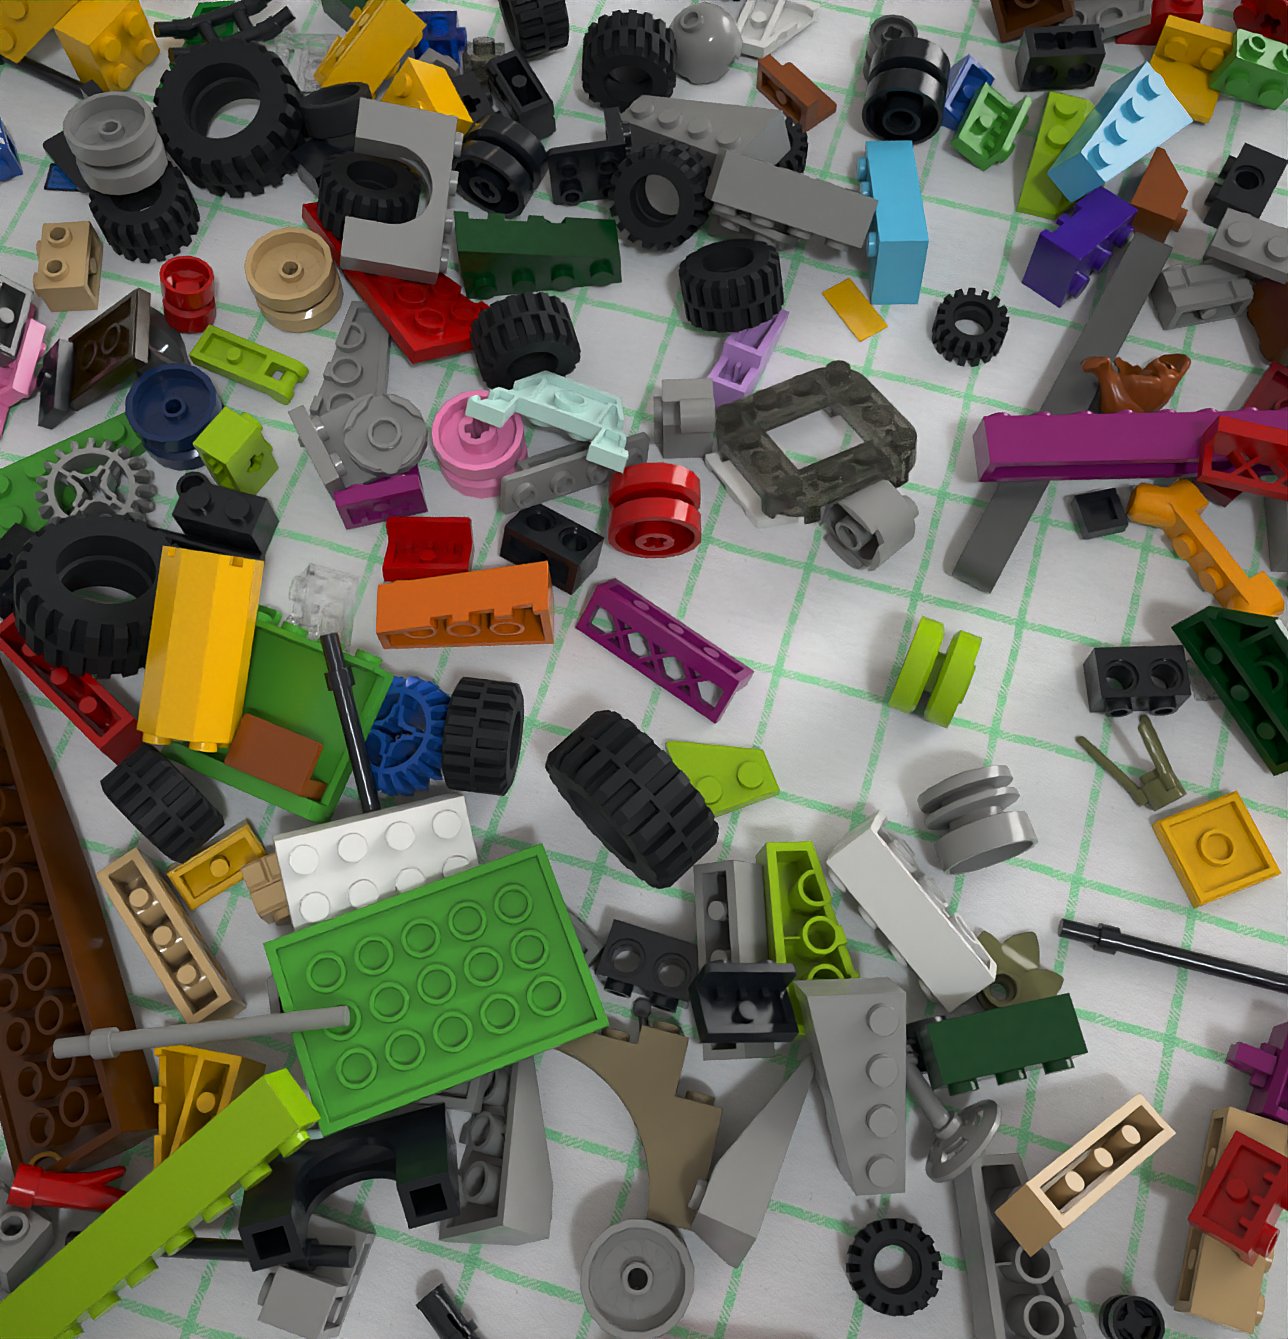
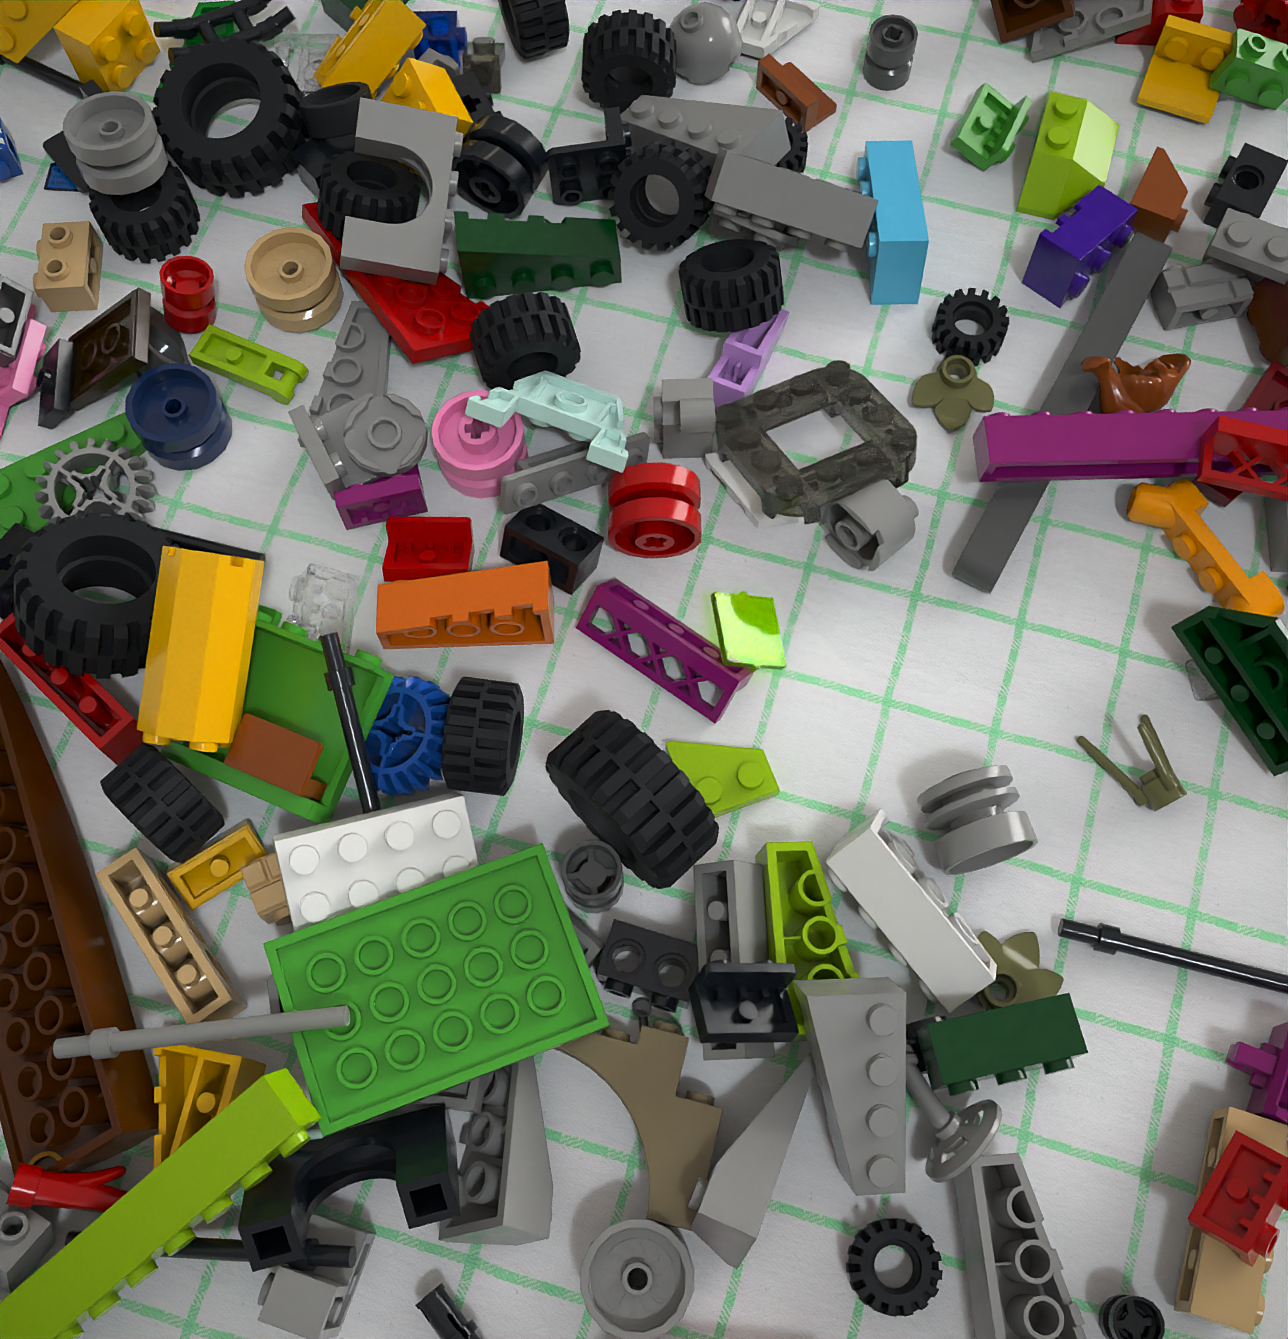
(223, 514): black hinge -> none
(236, 452): lime brick -> none
(521, 93): black brick -> none
(593, 876): none -> dark grey wheel
(748, 631): none -> clear neon green piece
(854, 309): yellow sticker -> none
(906, 90): black wheel -> none
(939, 673): lime wheel -> none
(953, 397): none -> olive plate
(963, 82): blue slope -> none
(1059, 57): black brick -> none
(1083, 1174): tan brick -> none
(1099, 513): black plate -> none
(1121, 129): medium azure wedge -> none
(1133, 670): black brick -> none
(1215, 849): yellow tile -> none

